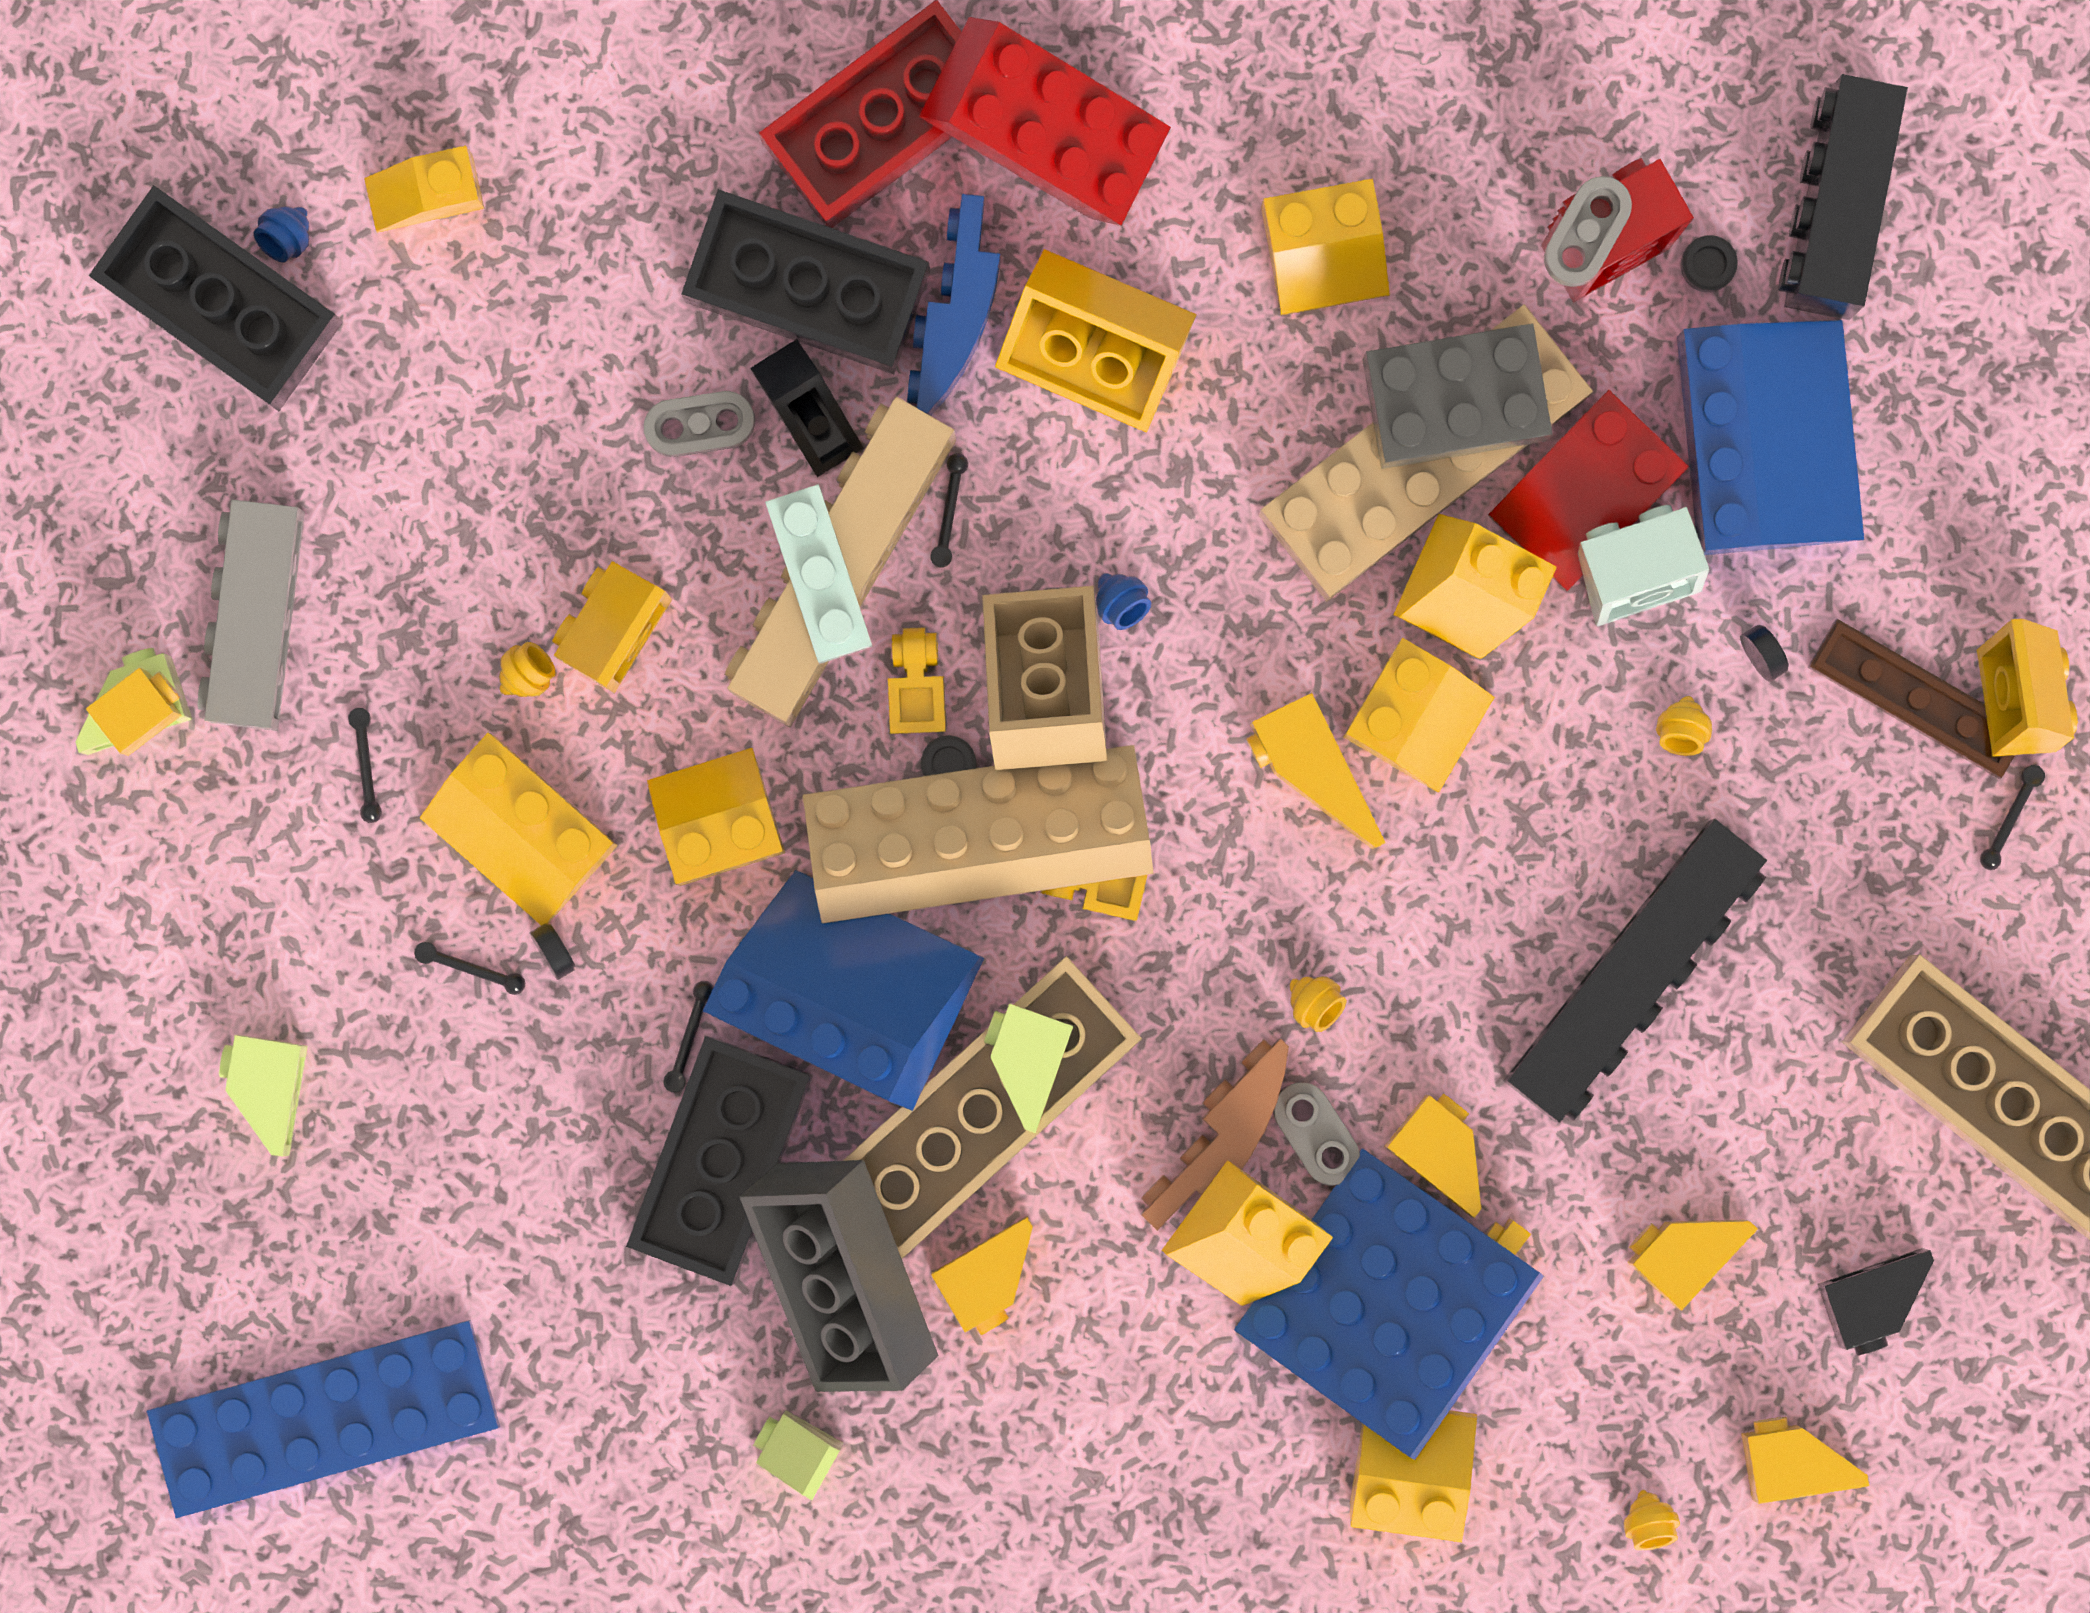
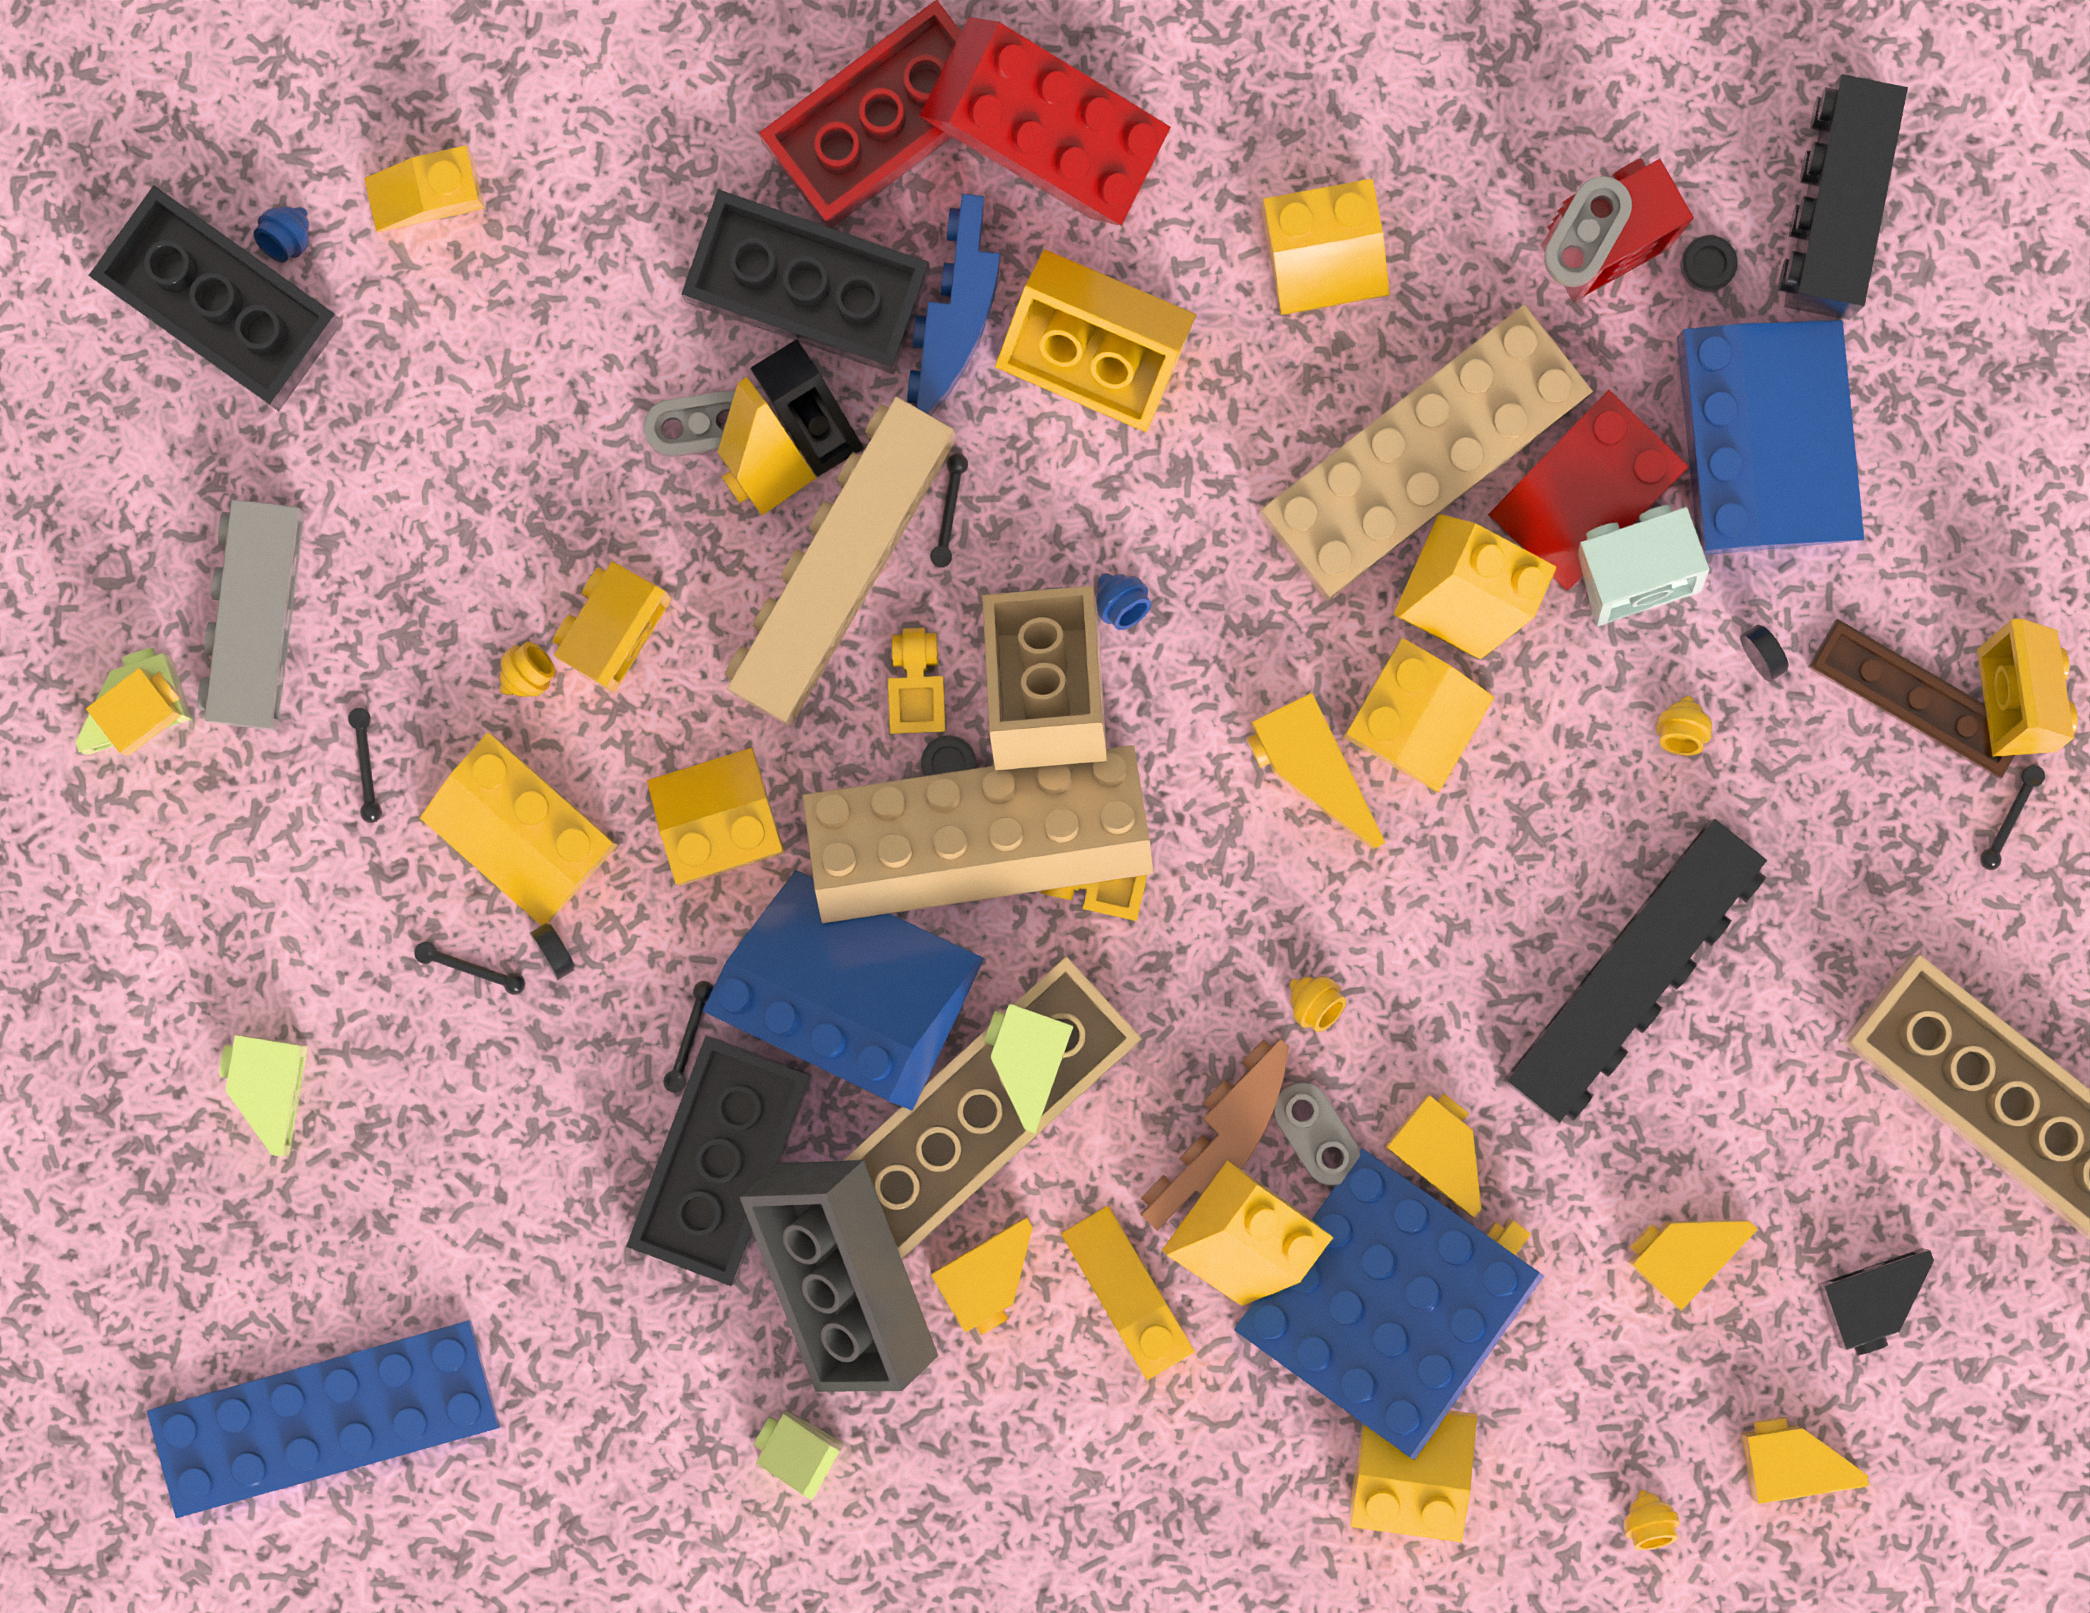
(760, 453): none -> yellow slope
(818, 574): light aqua plate -> none
(1127, 1293): none -> yellow slope
(1457, 396): dark grey brick -> none

